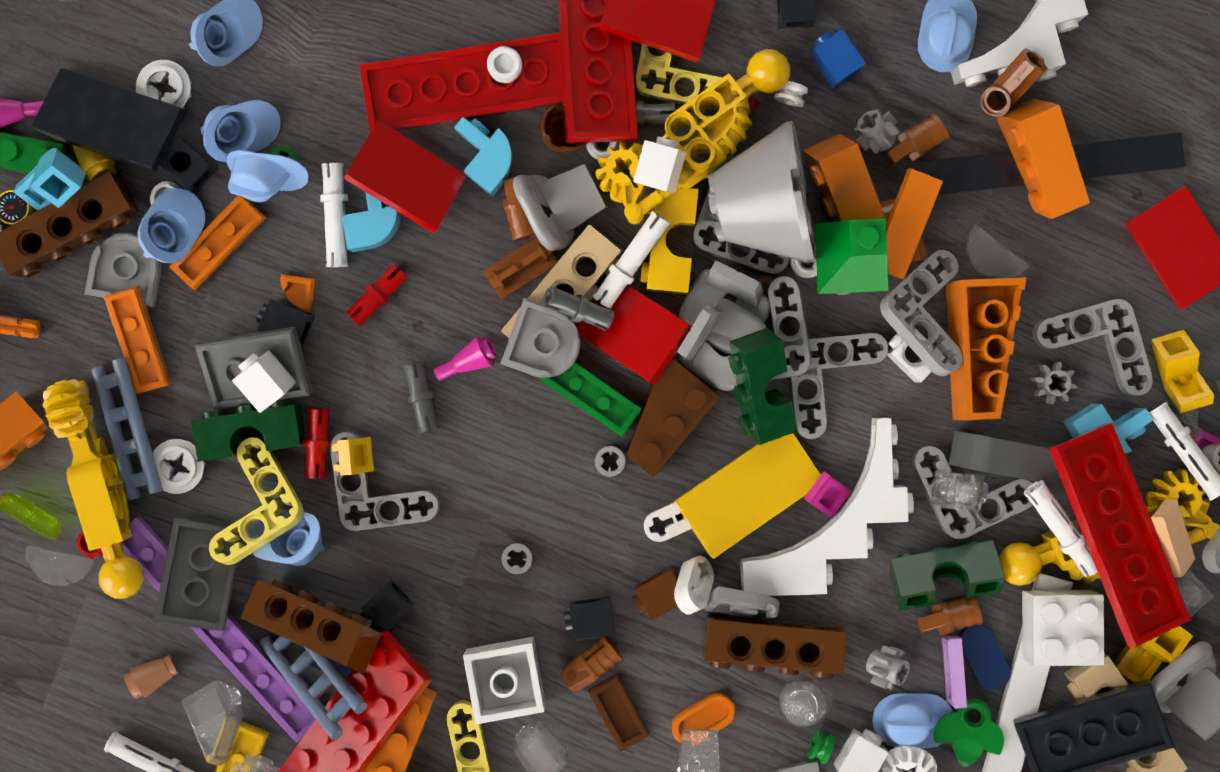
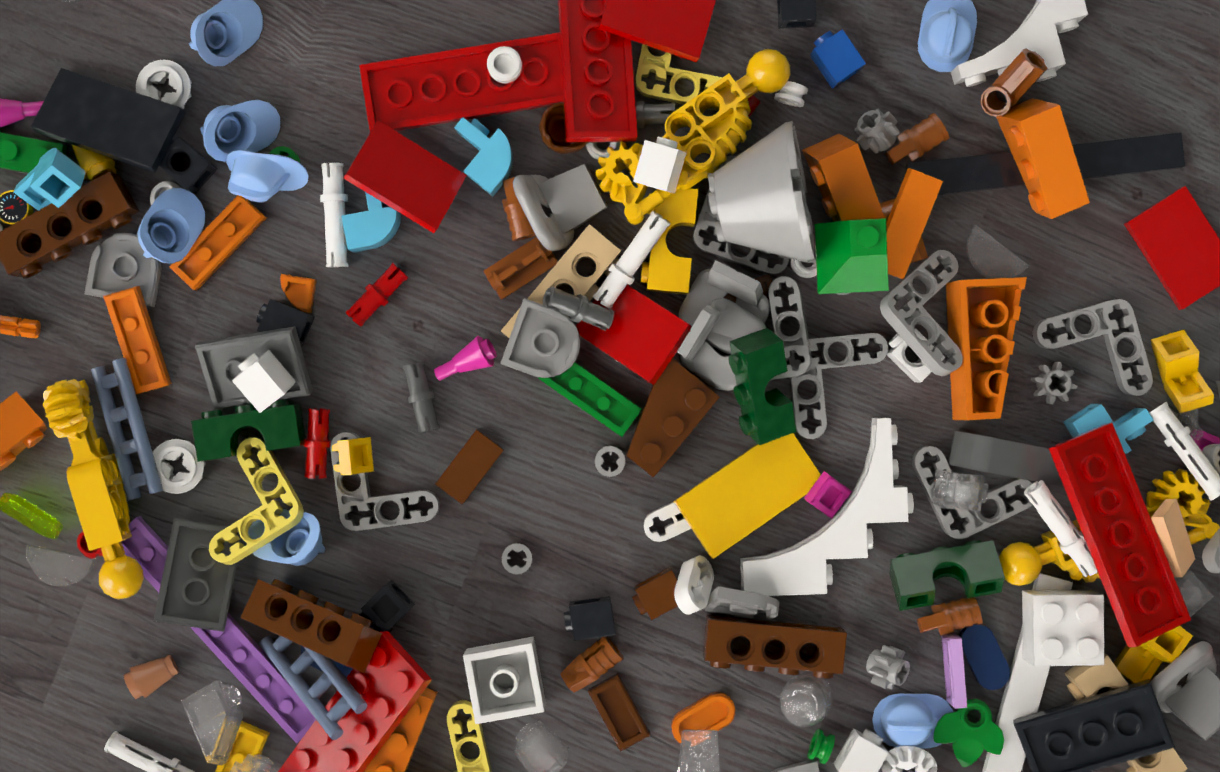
(469, 466): none -> reddish brown tile

